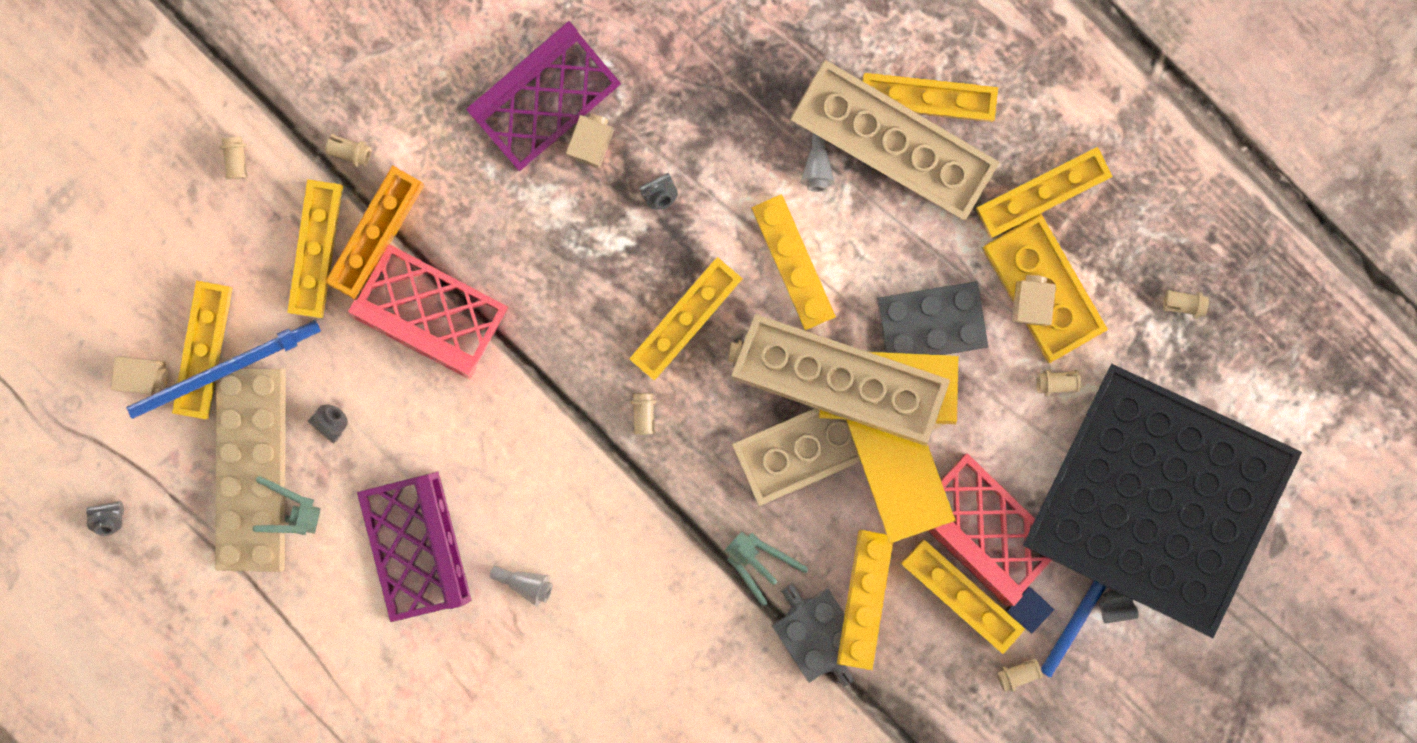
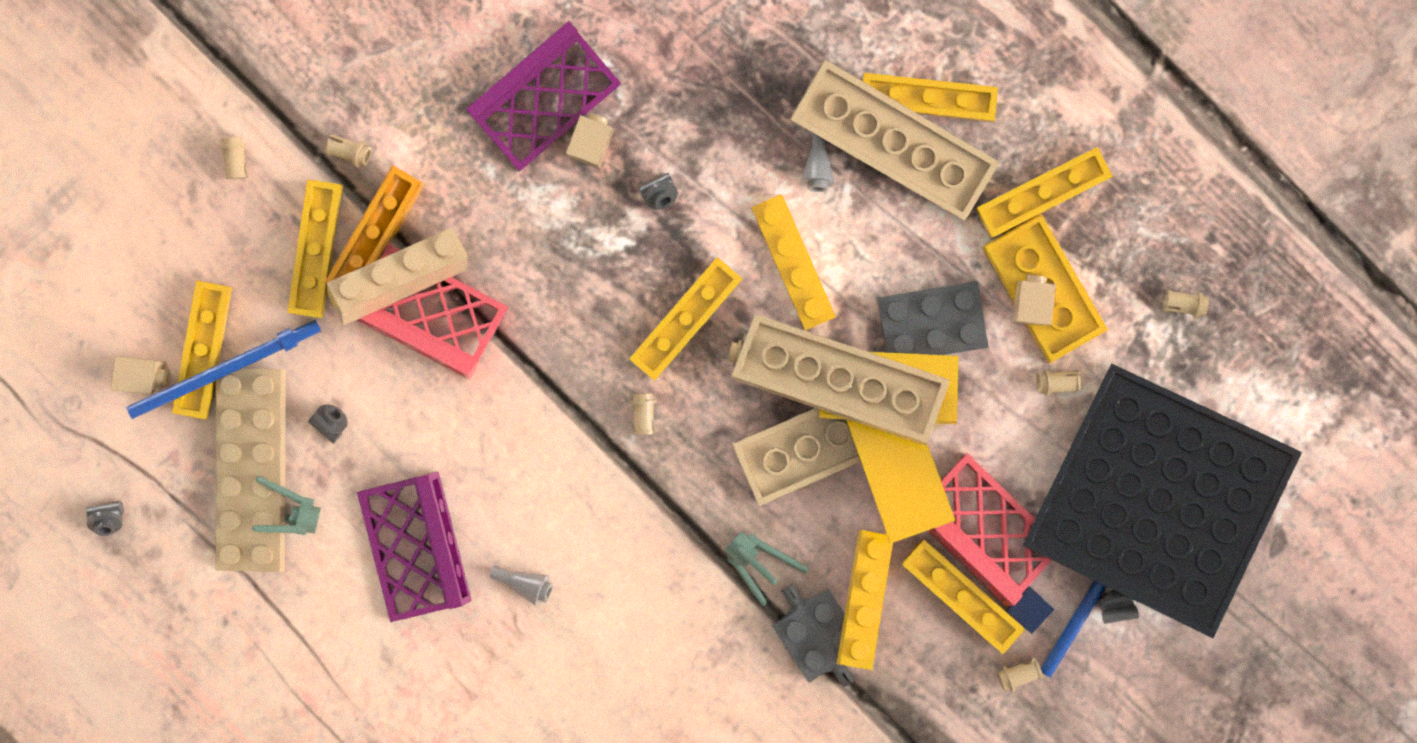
(397, 276): none -> tan brick

